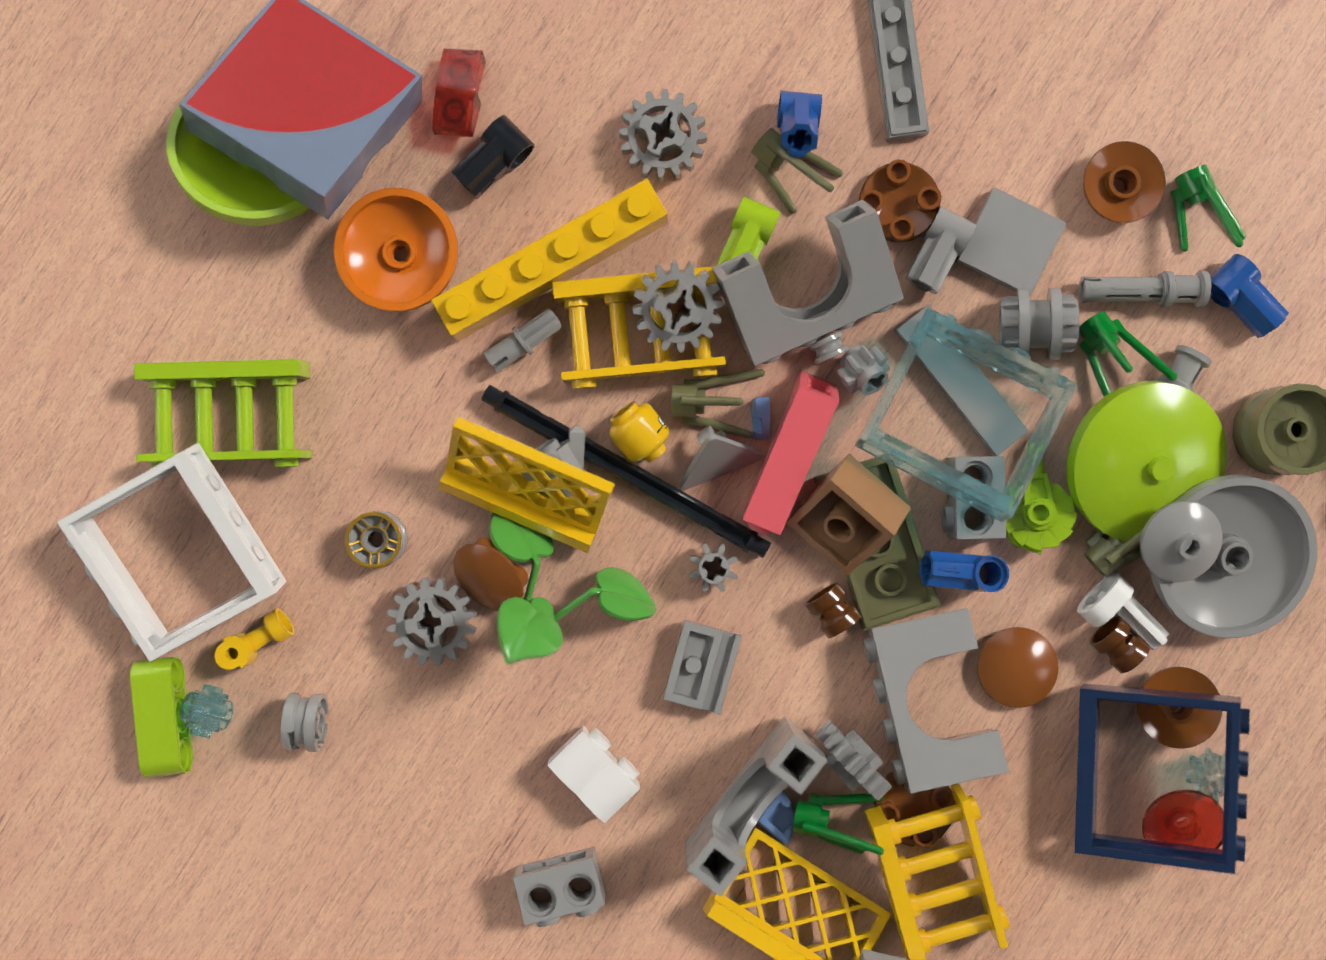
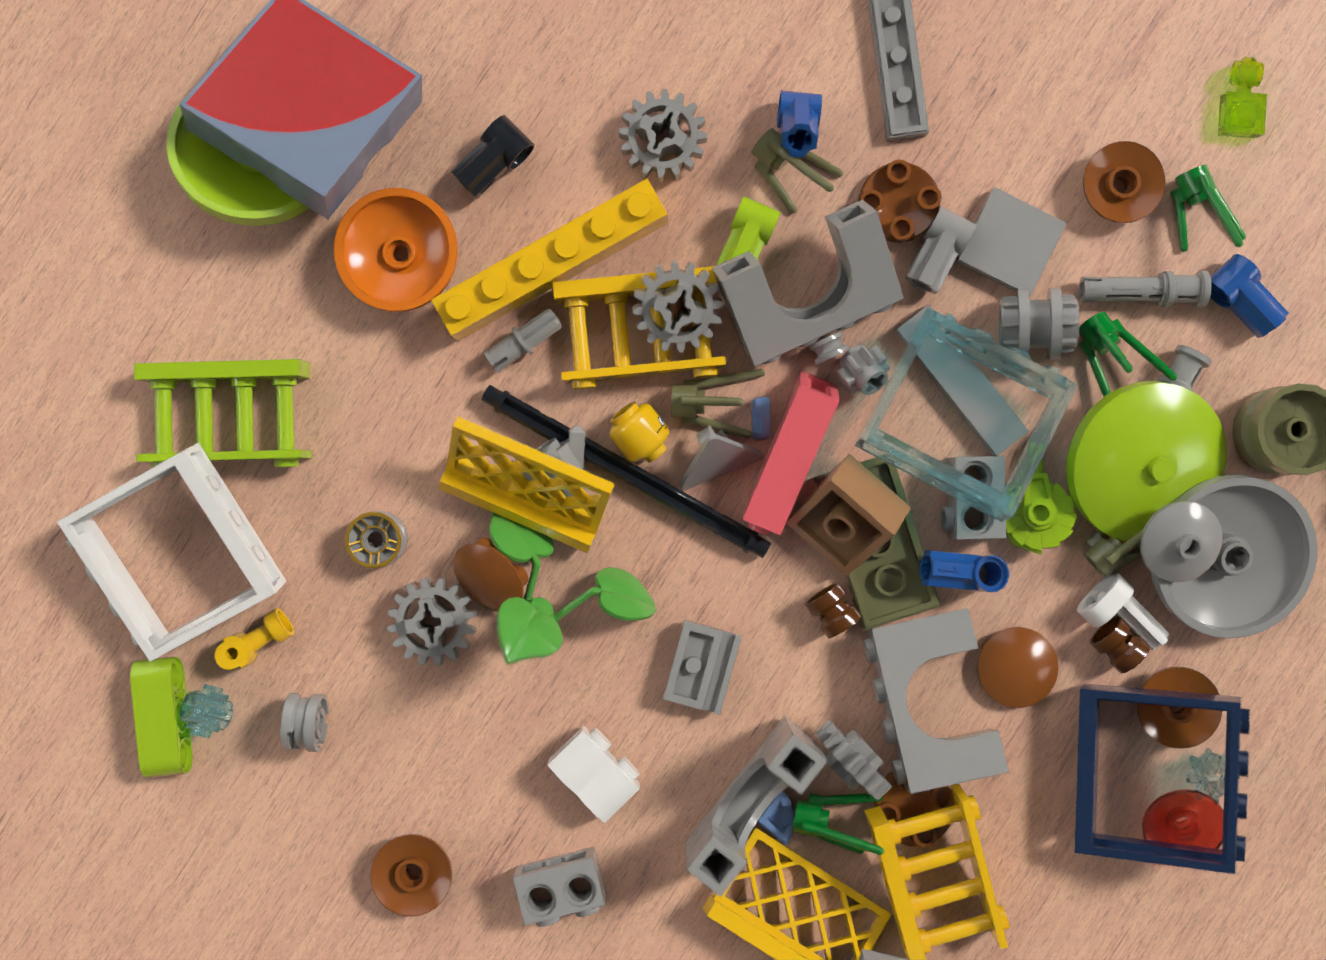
(400, 890): none -> dark orange dish
(456, 92): clear red slope -> none
(717, 577): light grey gear -> none
(1242, 111): none -> clear neon green plate

